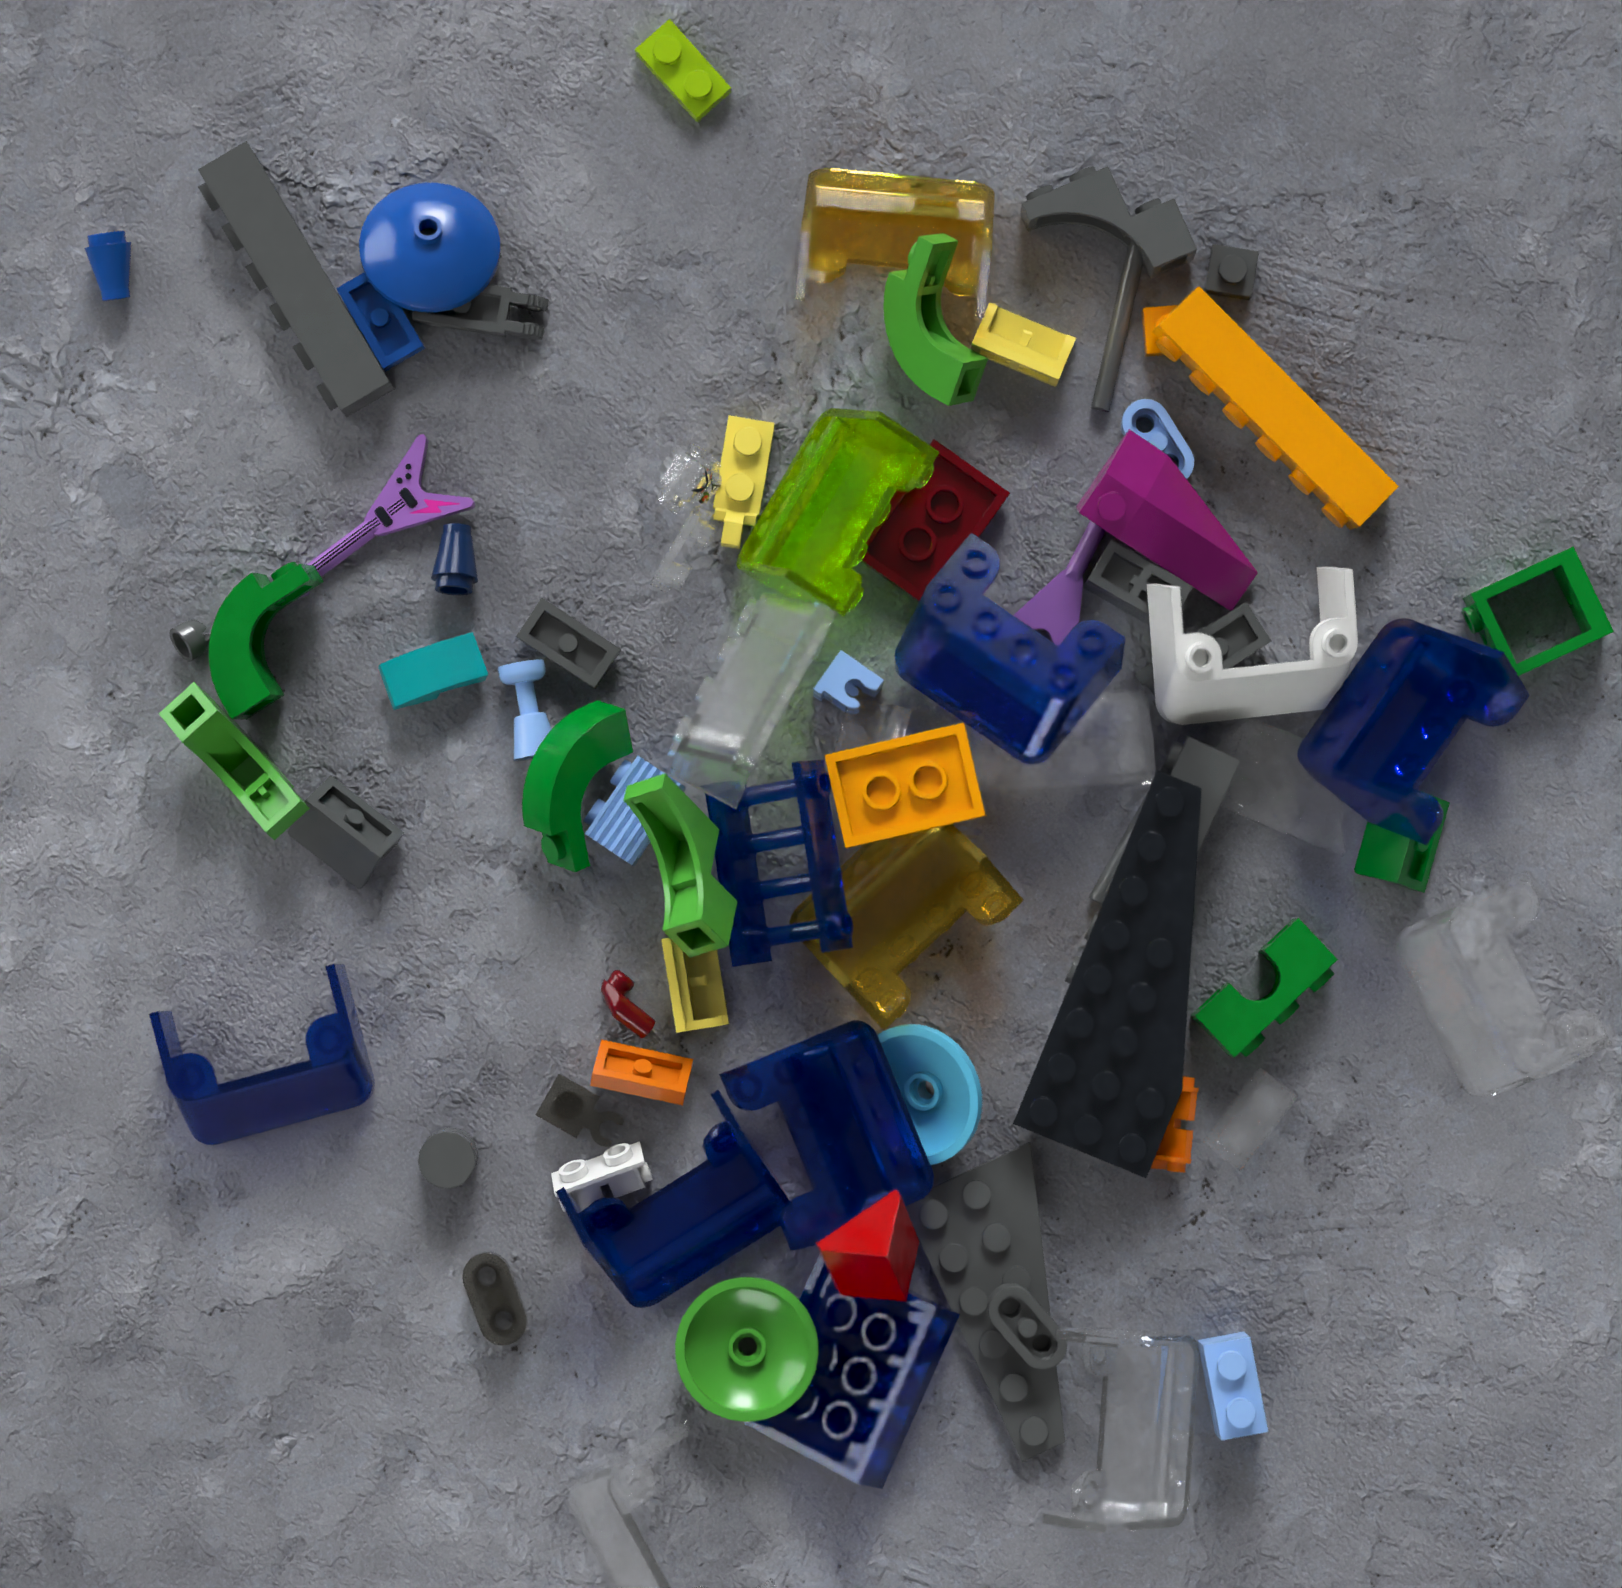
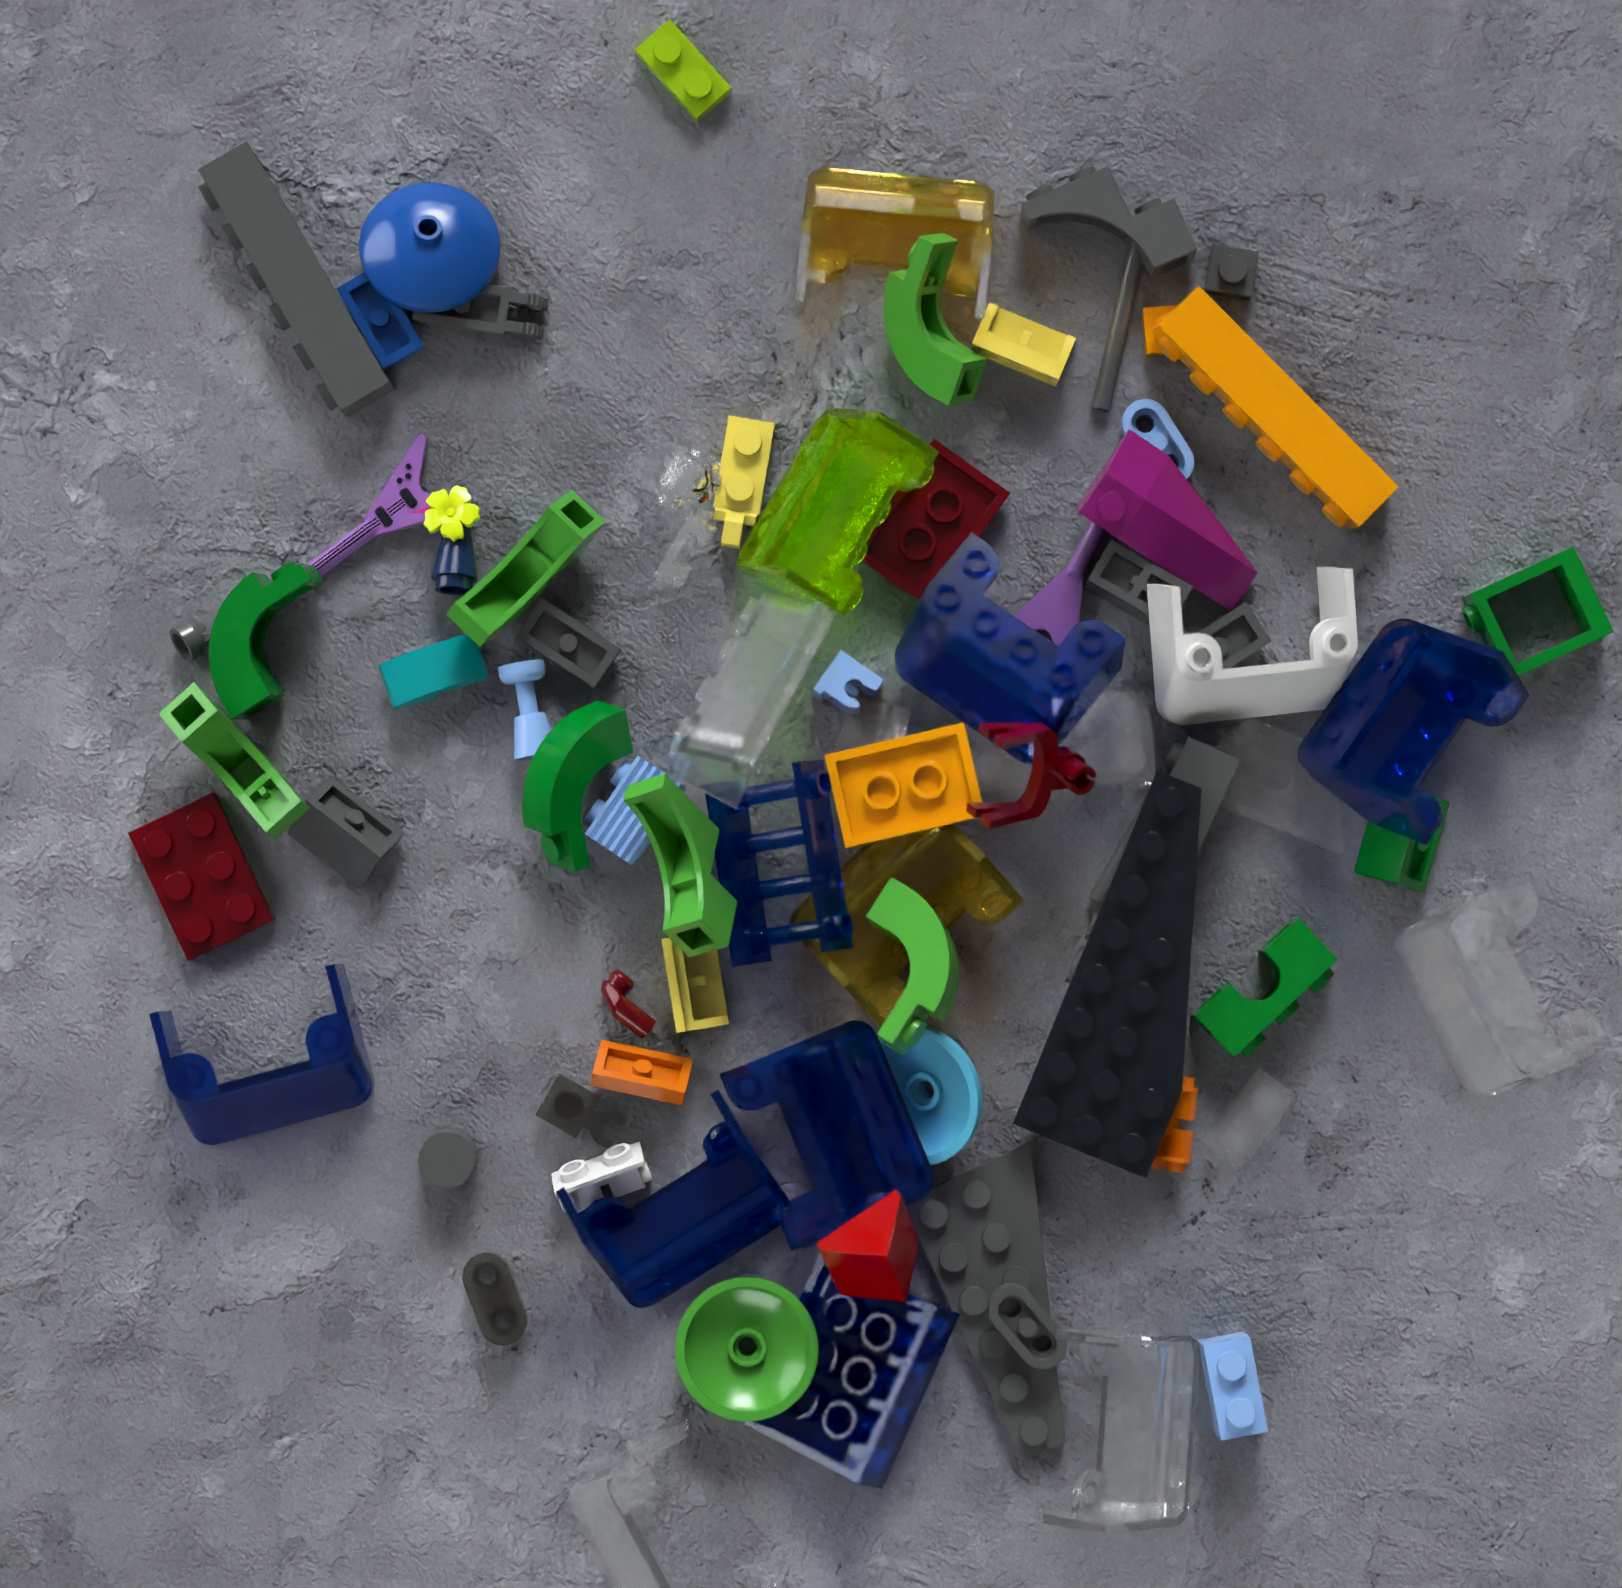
(110, 262): blue cone -> none
(201, 876): none -> dark red plate
(450, 512): none -> neon yellow plant
(527, 569): none -> bright green arch
(933, 963): none -> bright green arch
(1051, 770): none -> dark red piece

